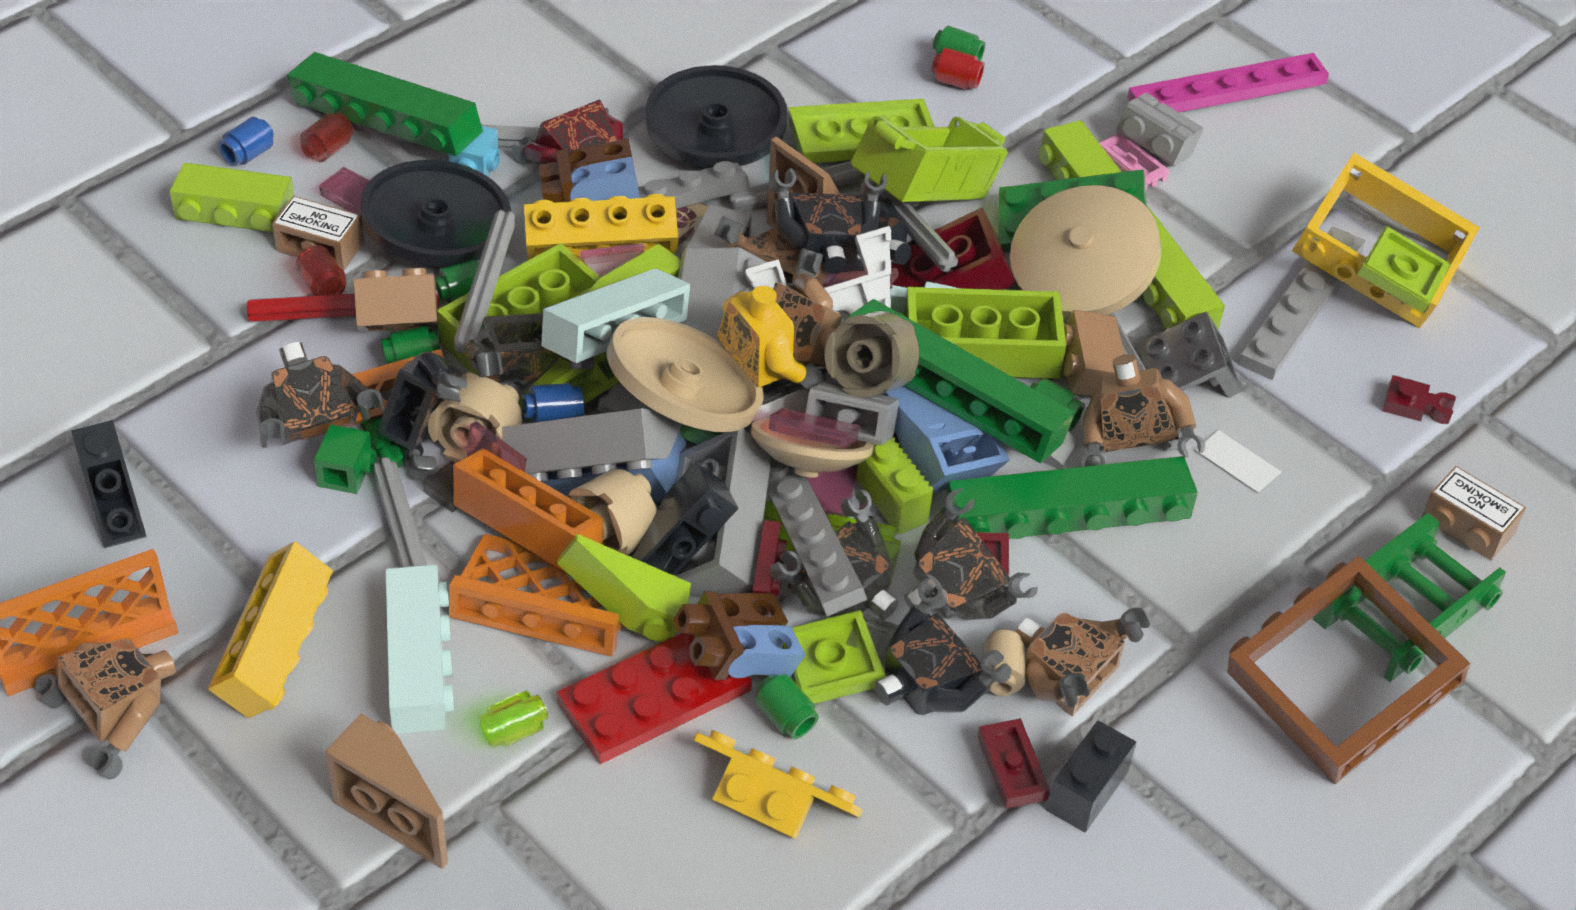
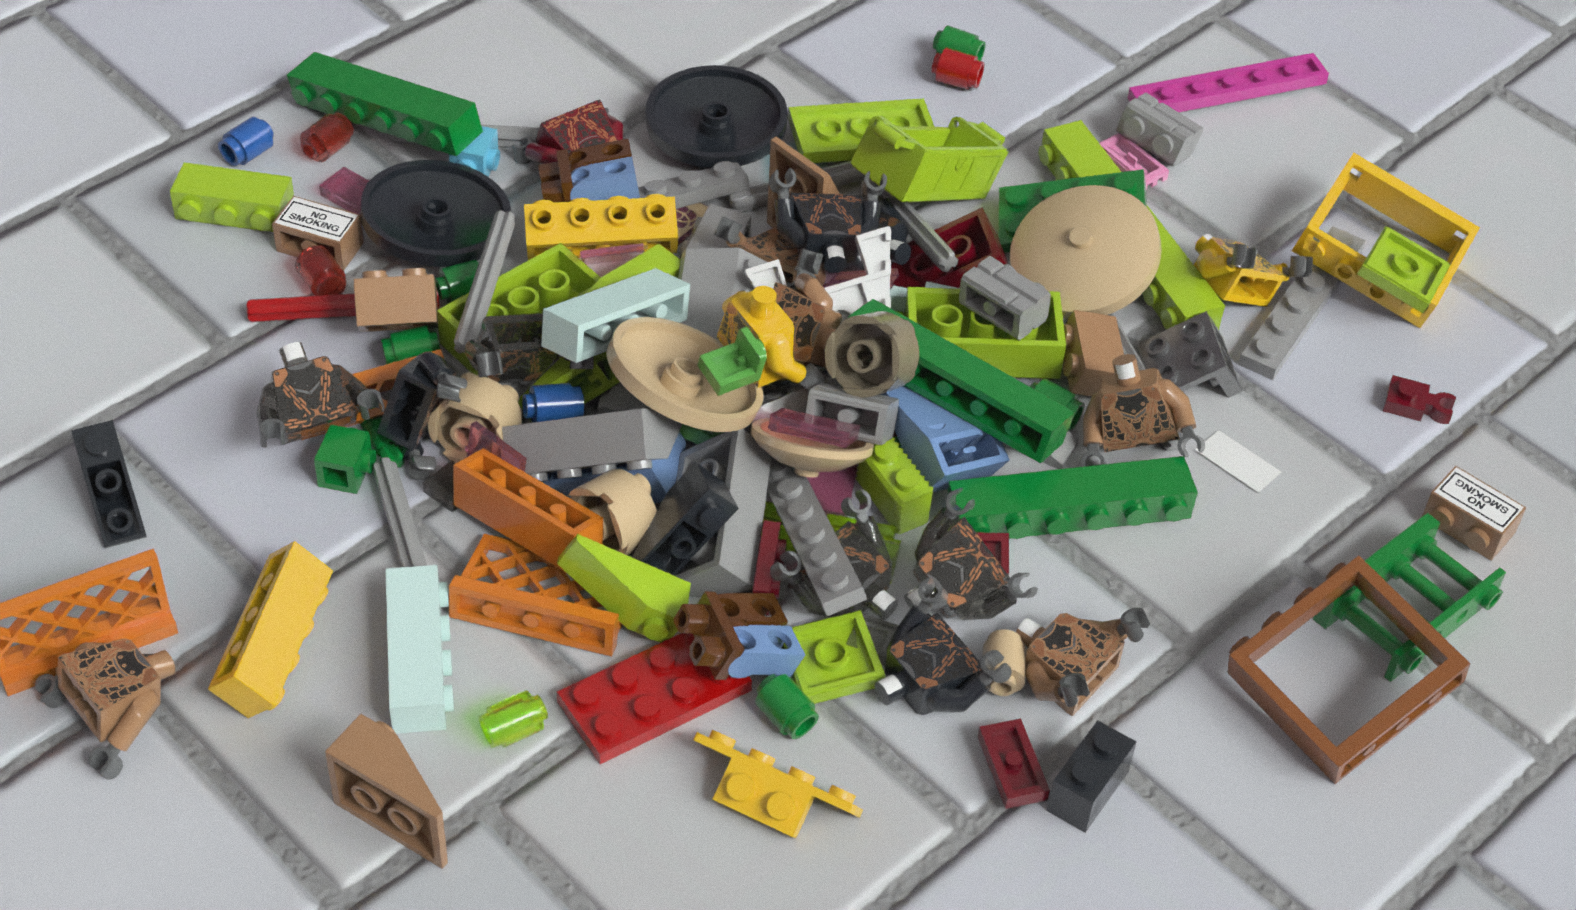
(735, 363): none -> bright green bracket
(1004, 297): none -> light grey brick
(1241, 274): none -> yellow torso

